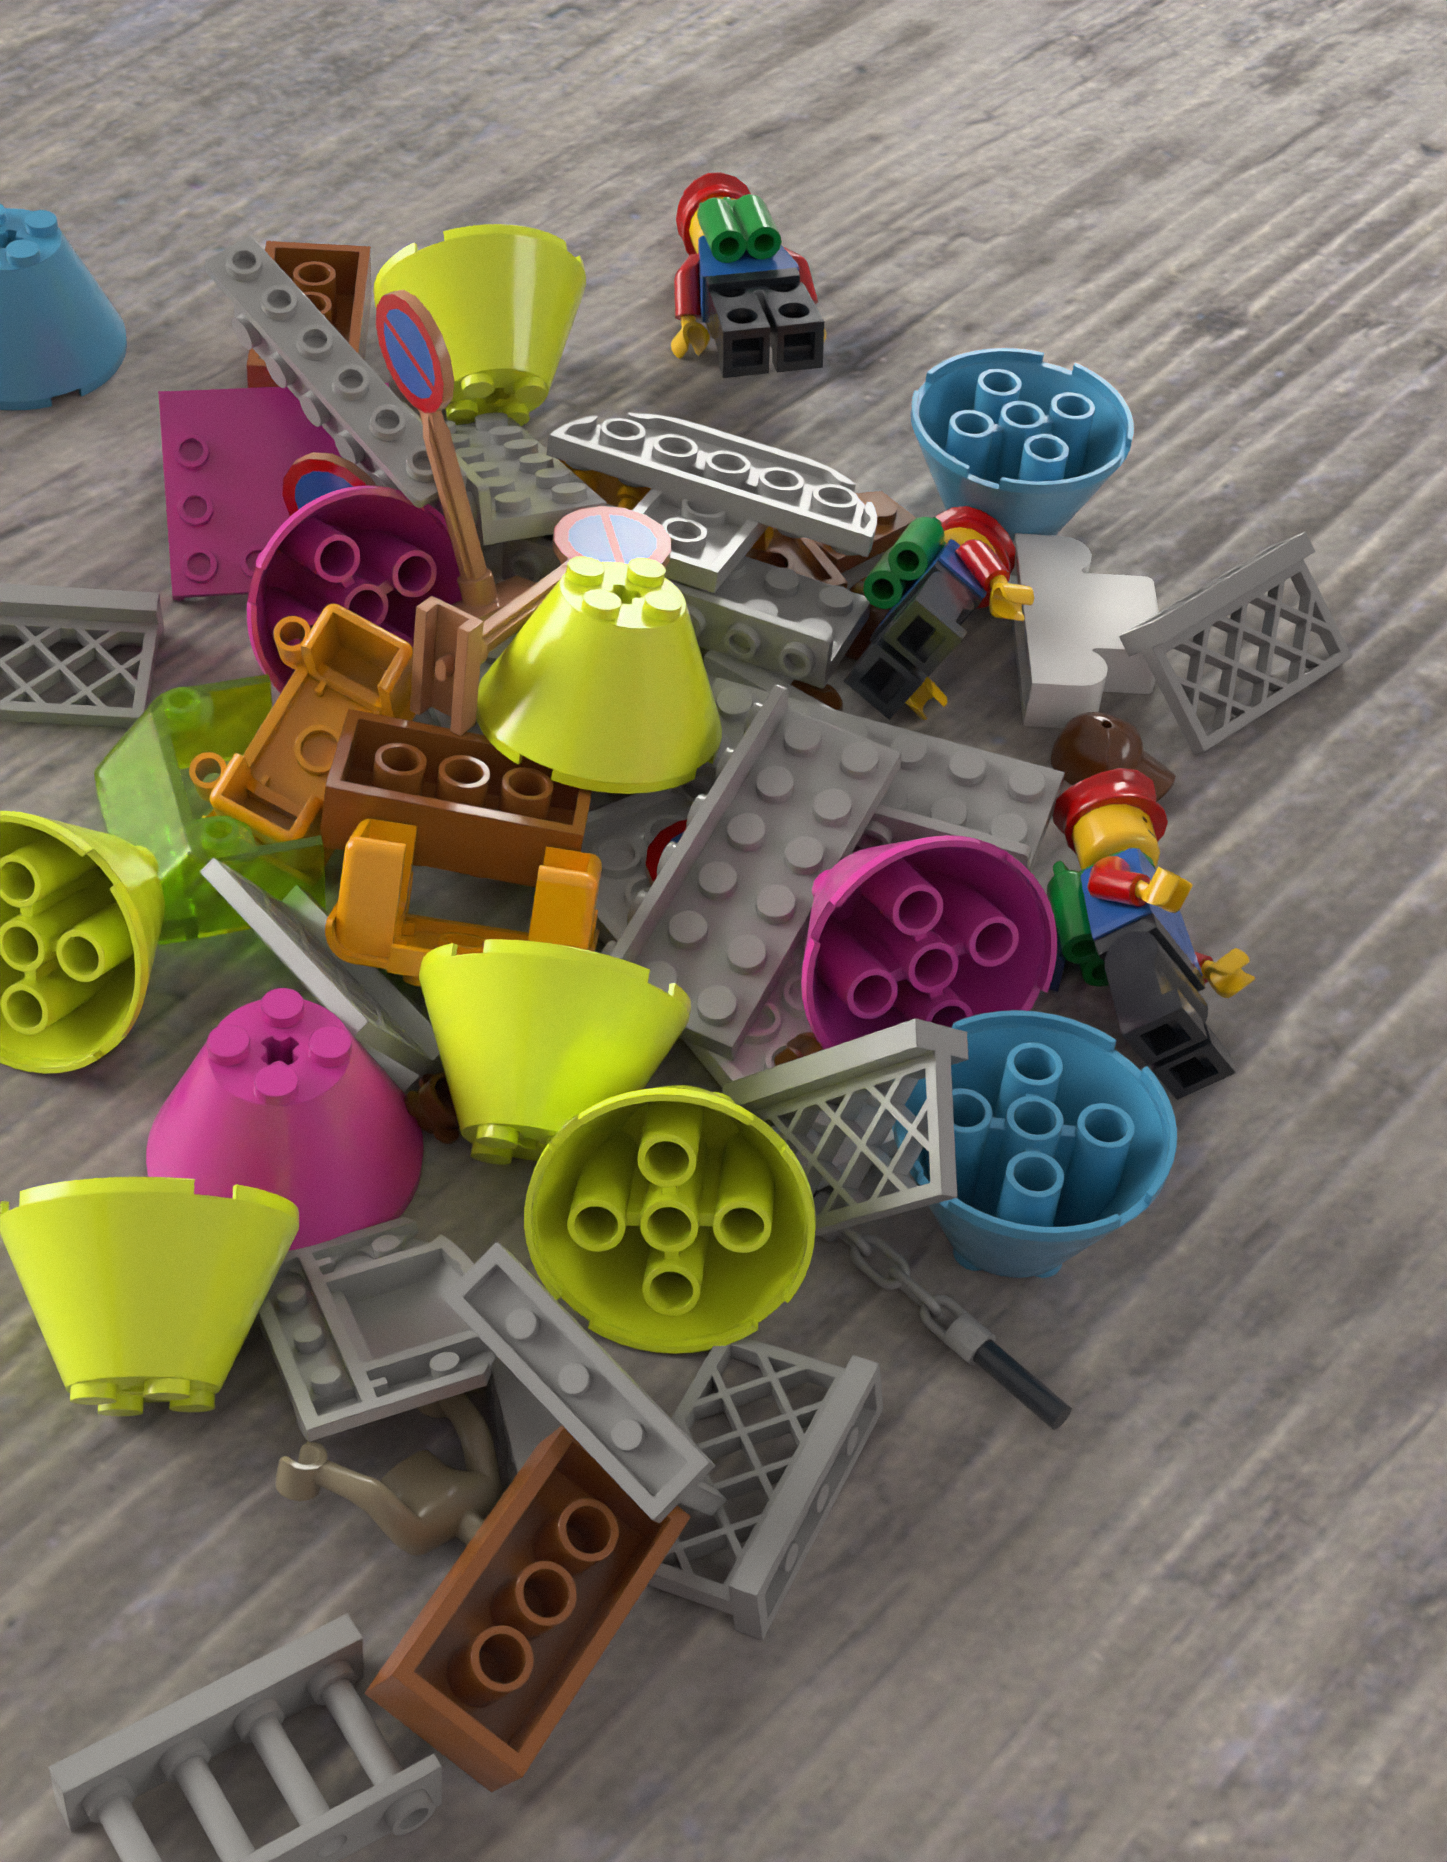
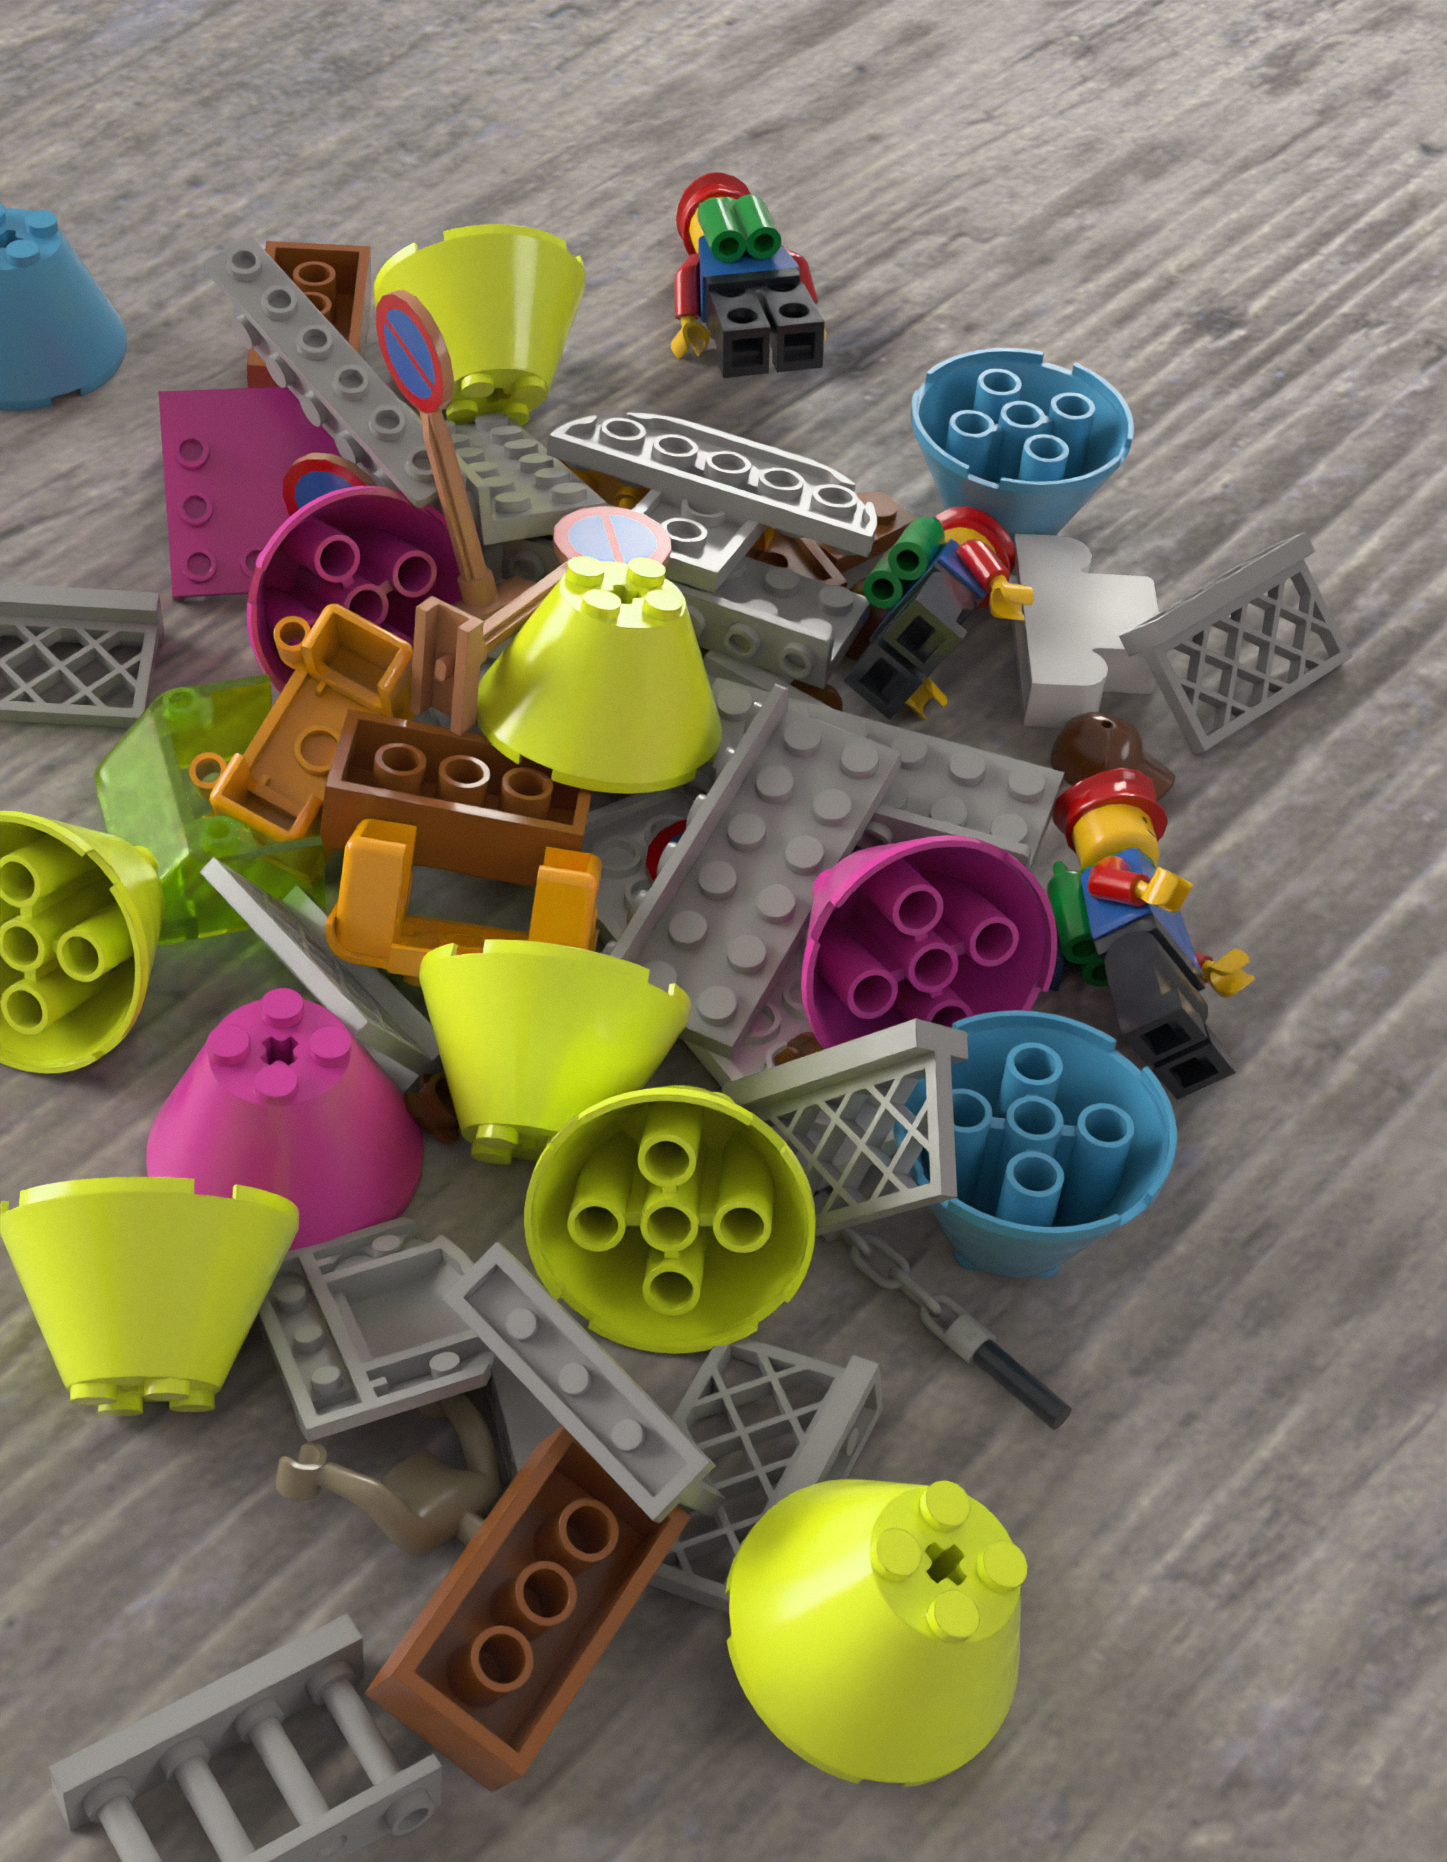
(878, 1627): none -> neon yellow cone

